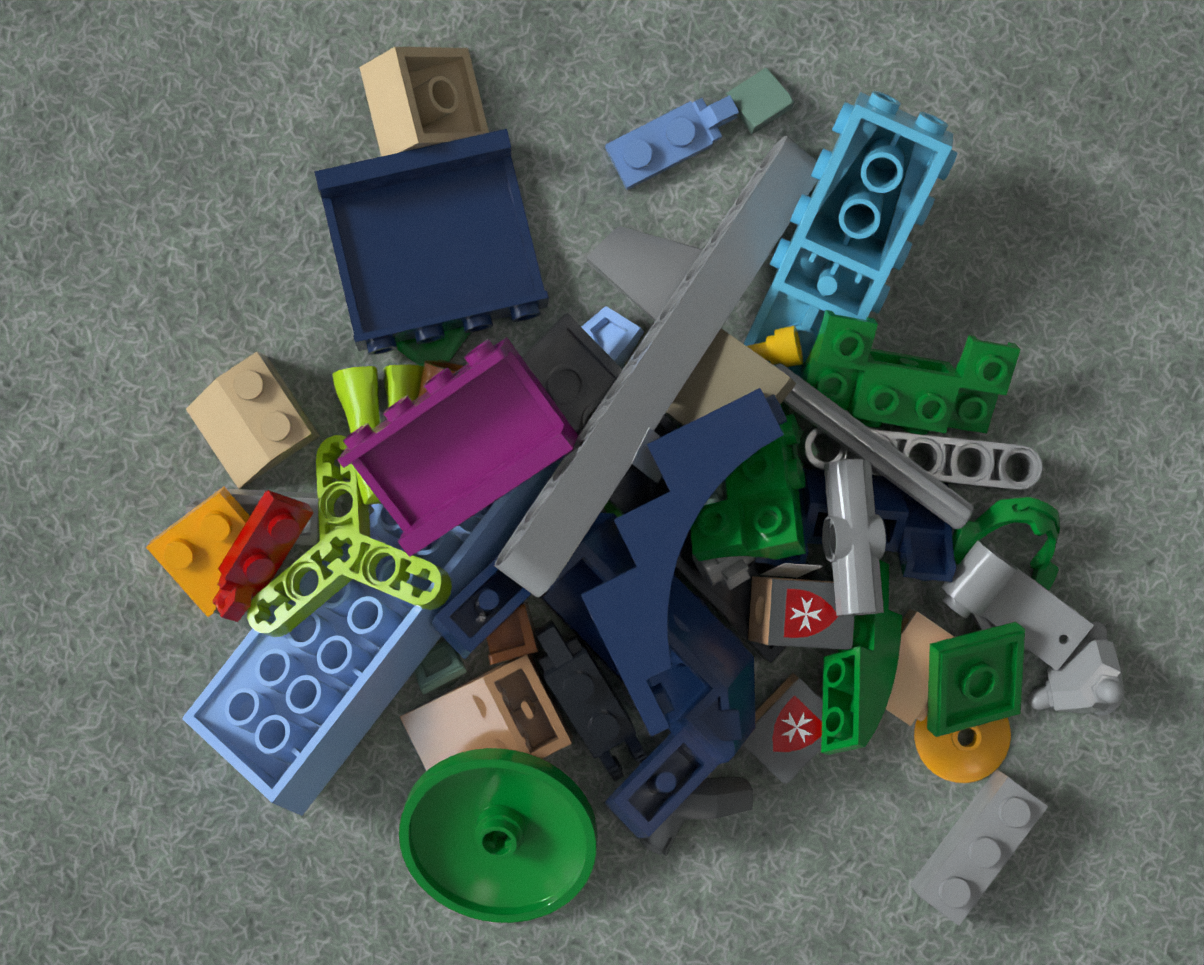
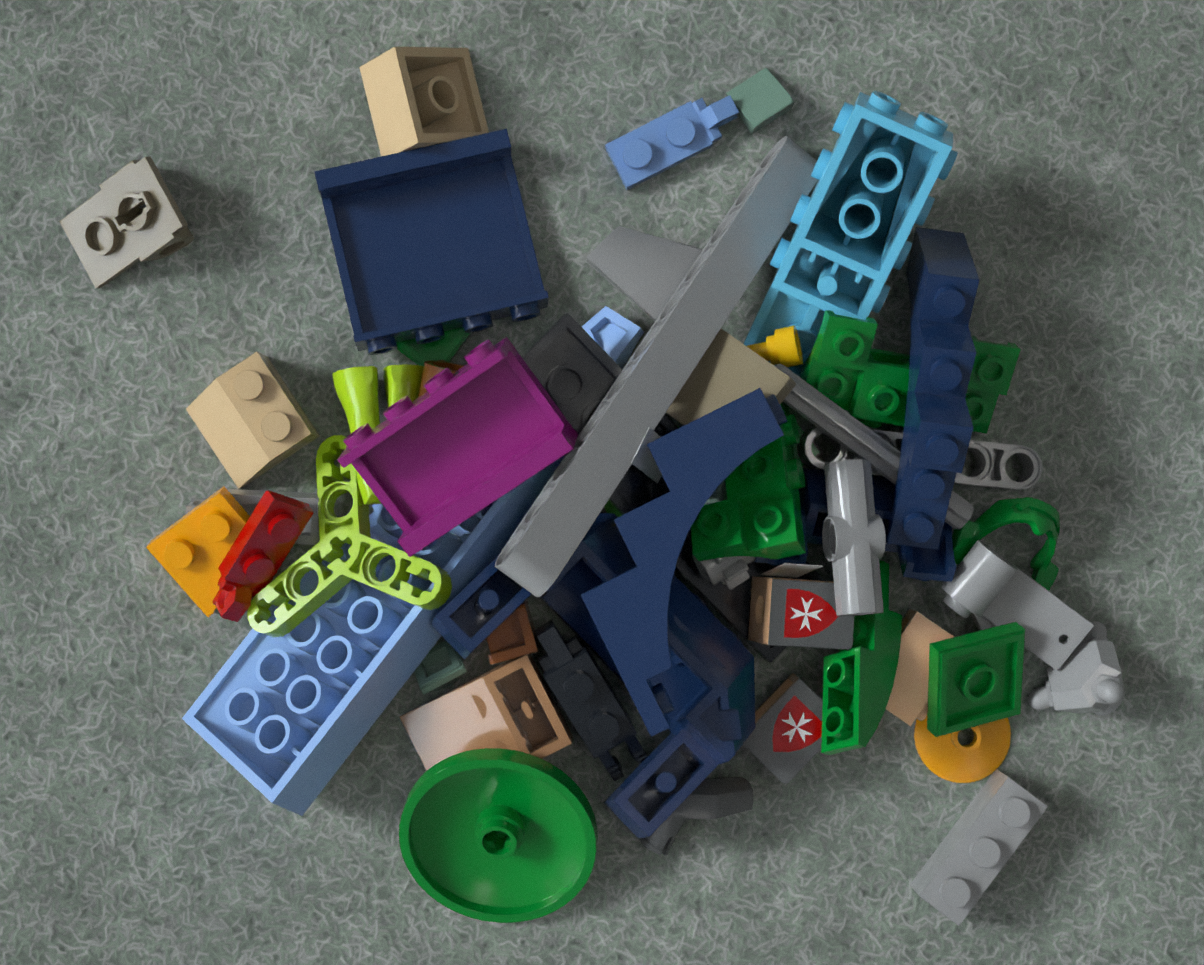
(115, 234): none -> piece
(940, 368): none -> dark blue arch

